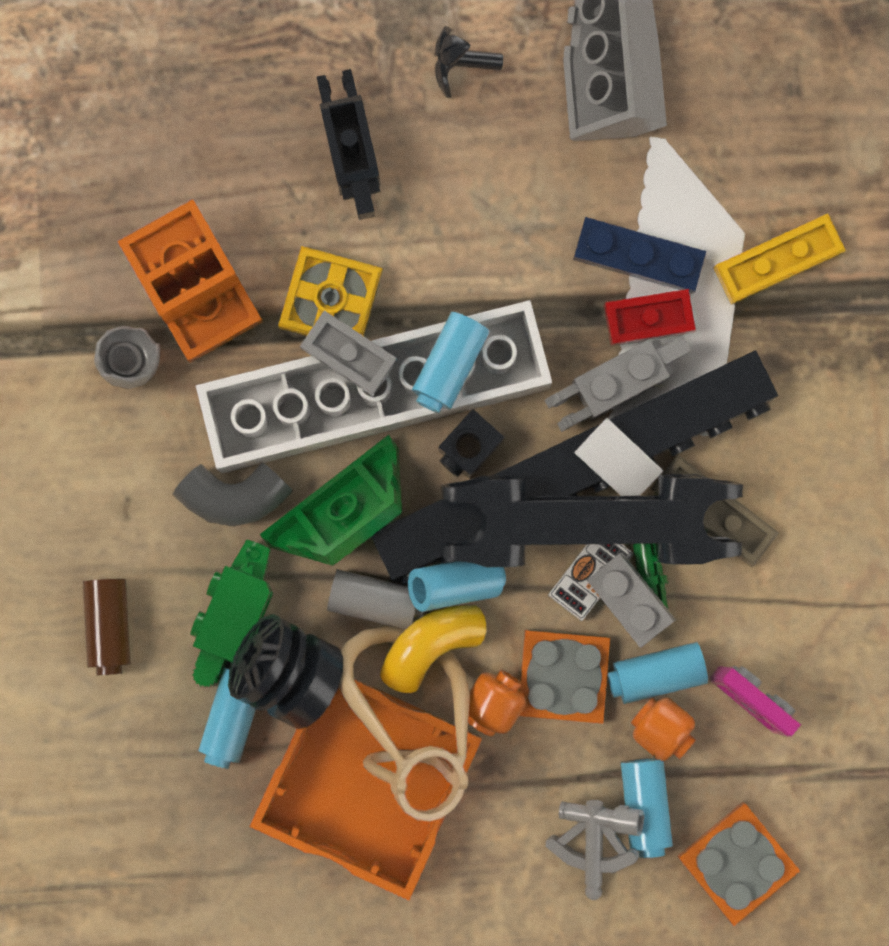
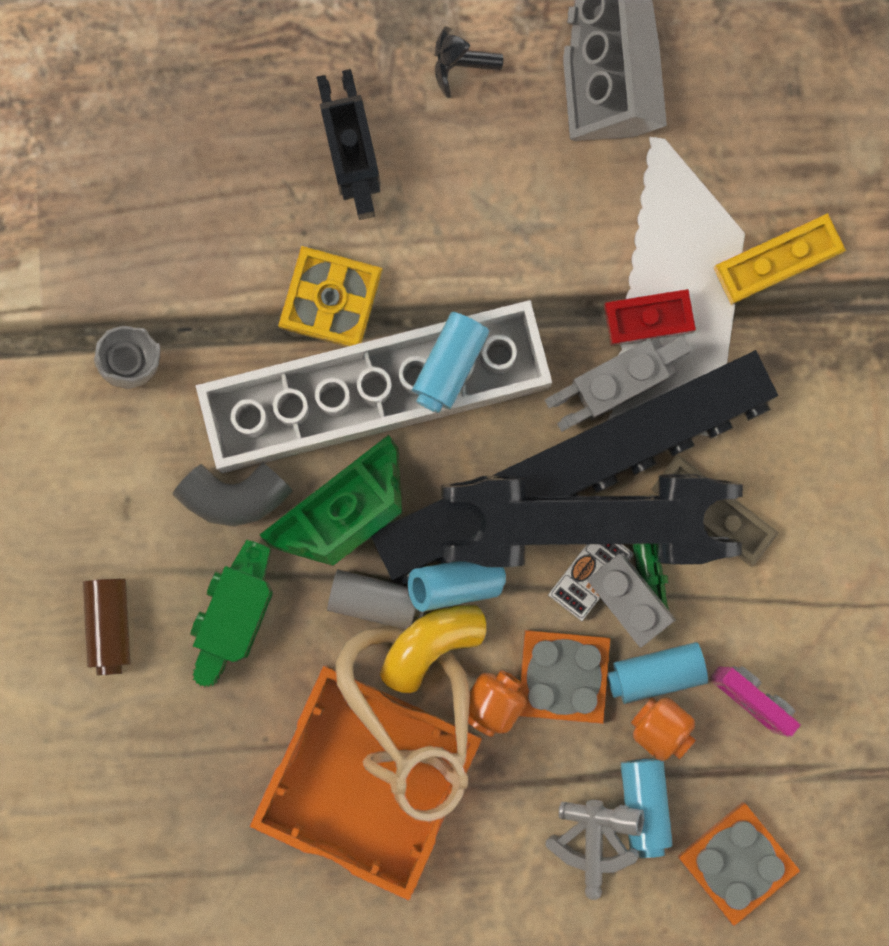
(190, 281): orange bracket -> none
(226, 727): medium azure brick -> none
(285, 672): black wheel -> none
(348, 353): light grey plate -> none
(478, 428): black brick -> none
(618, 460): white sticker -> none
(639, 255): dark blue plate -> none

